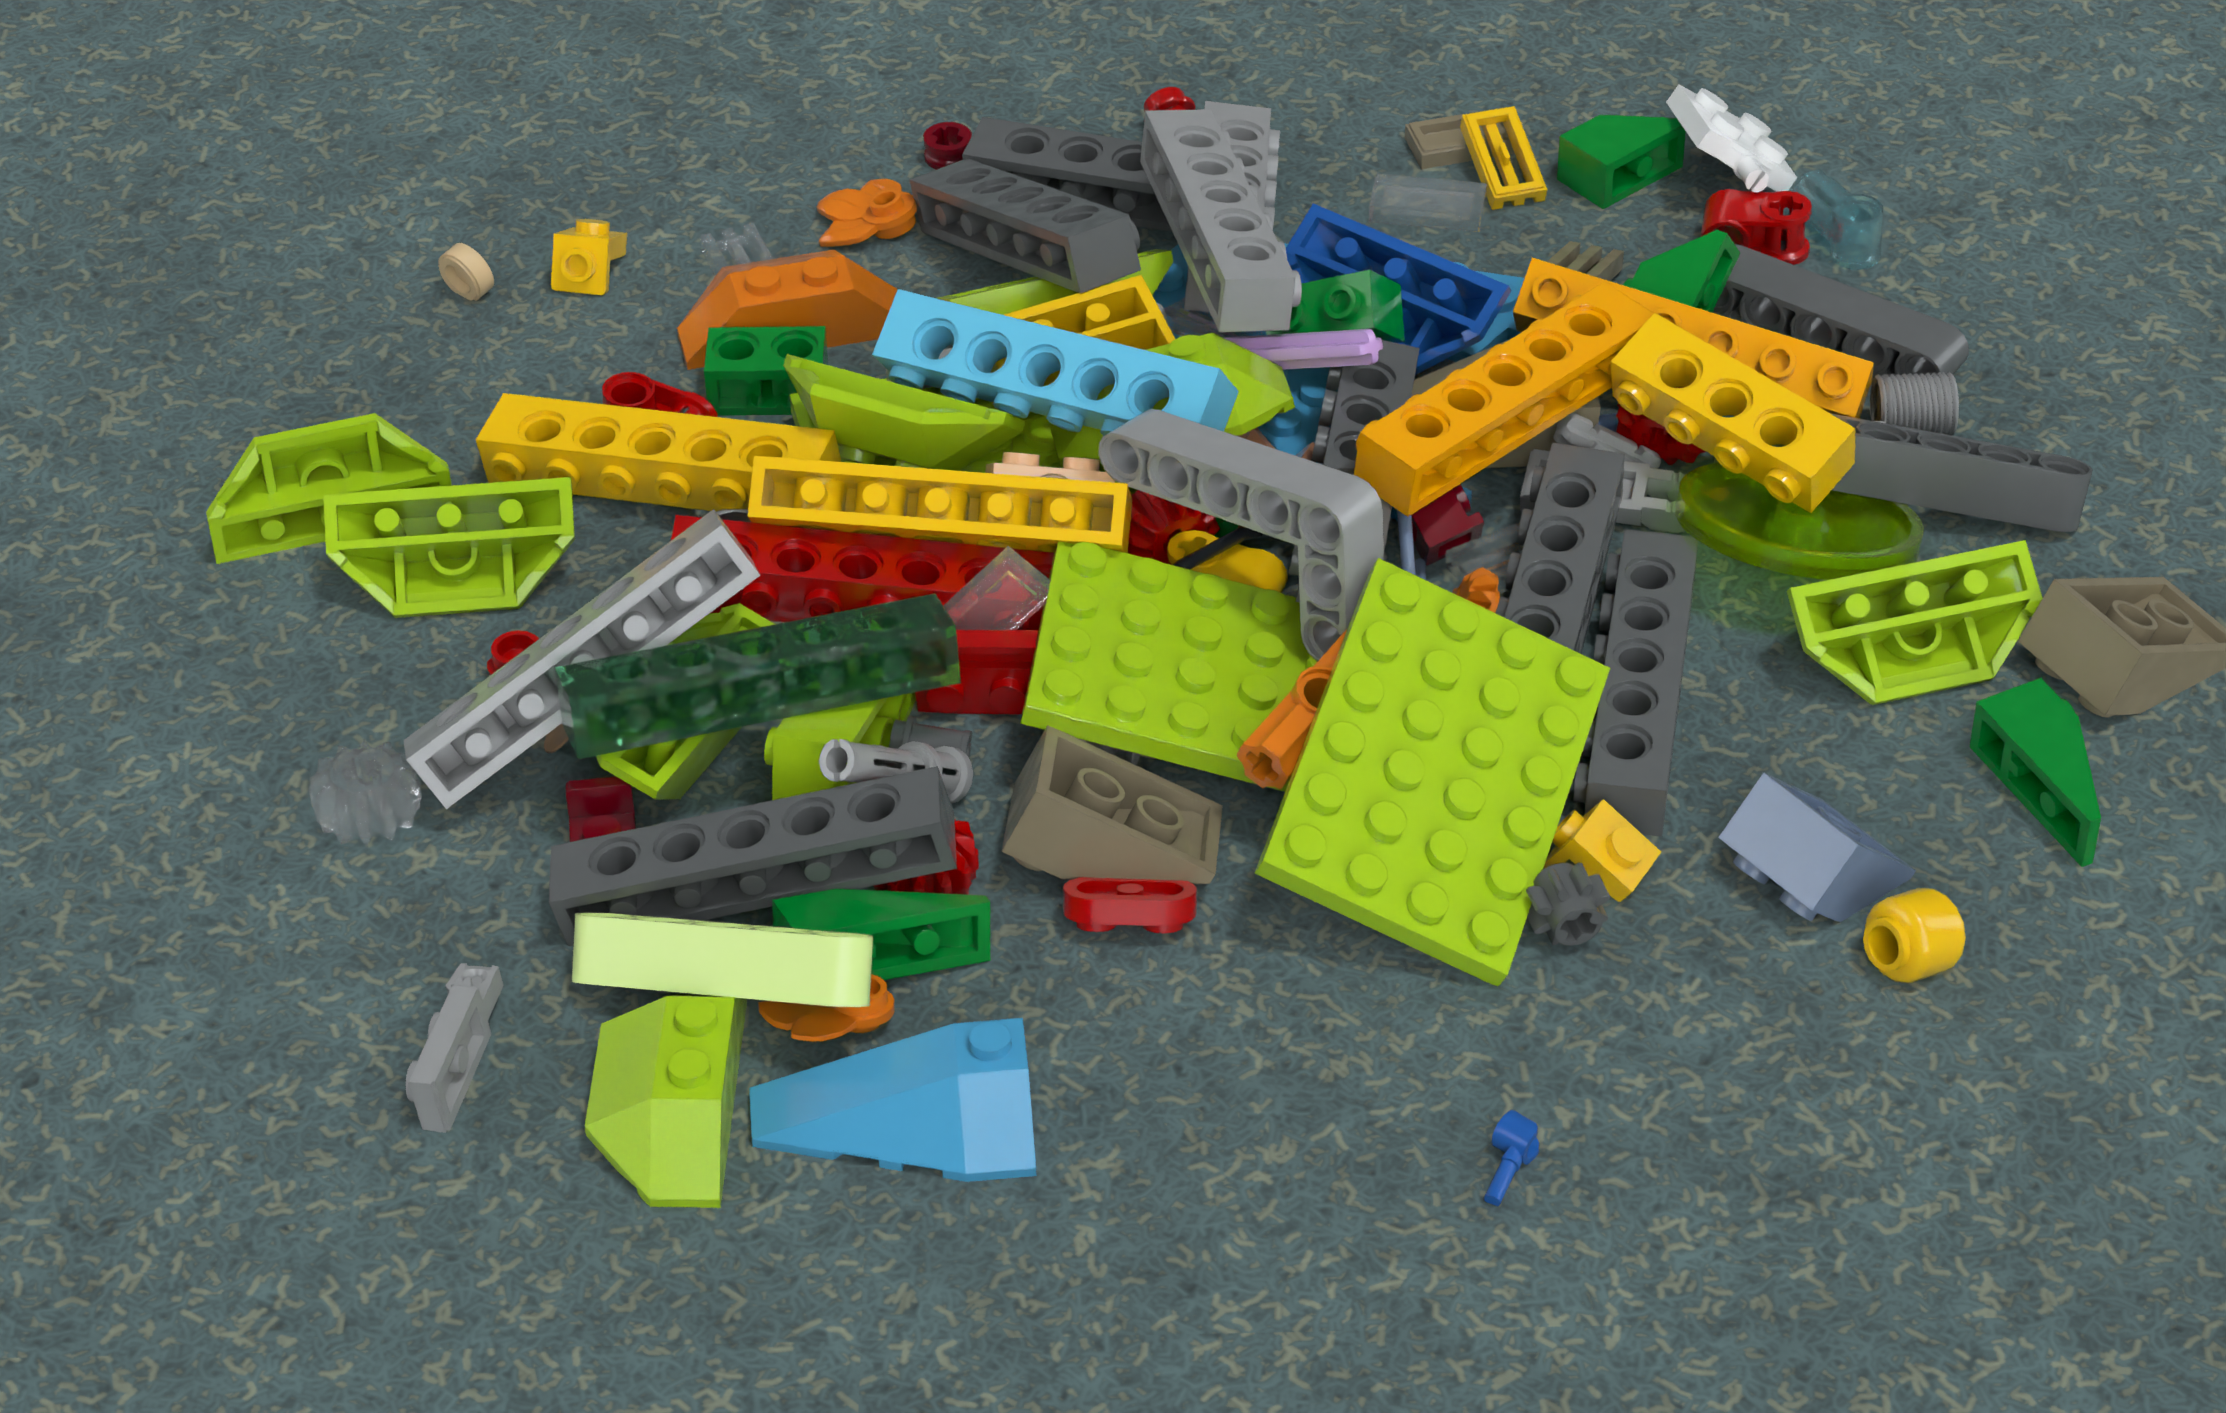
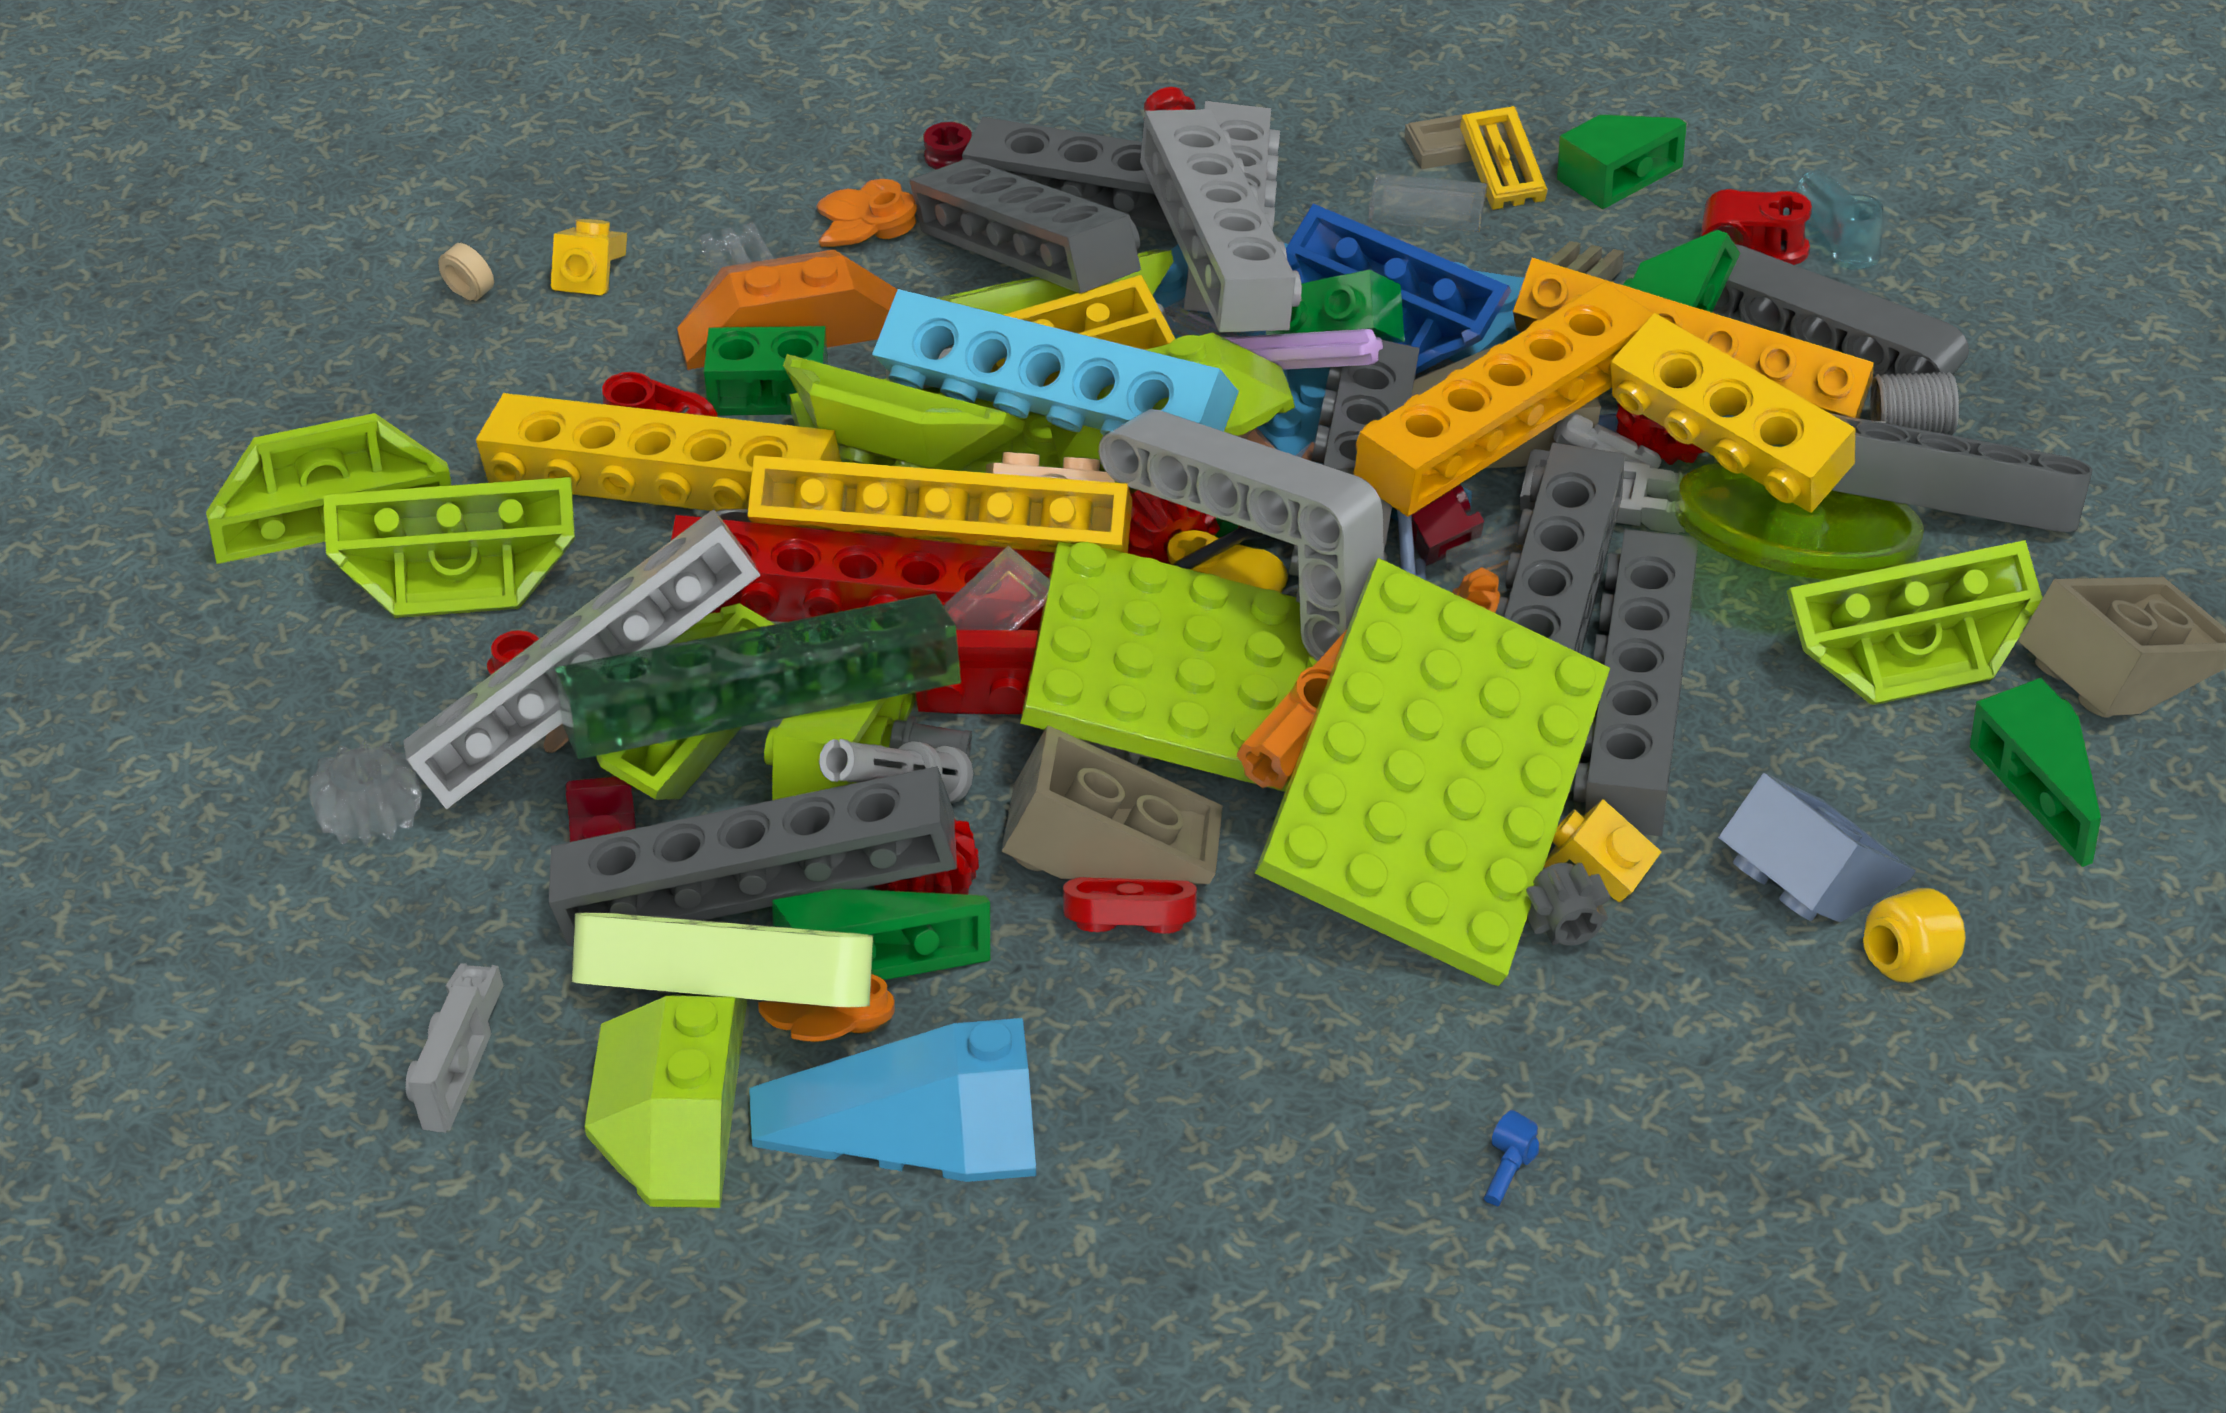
(1733, 140): white plate -> none

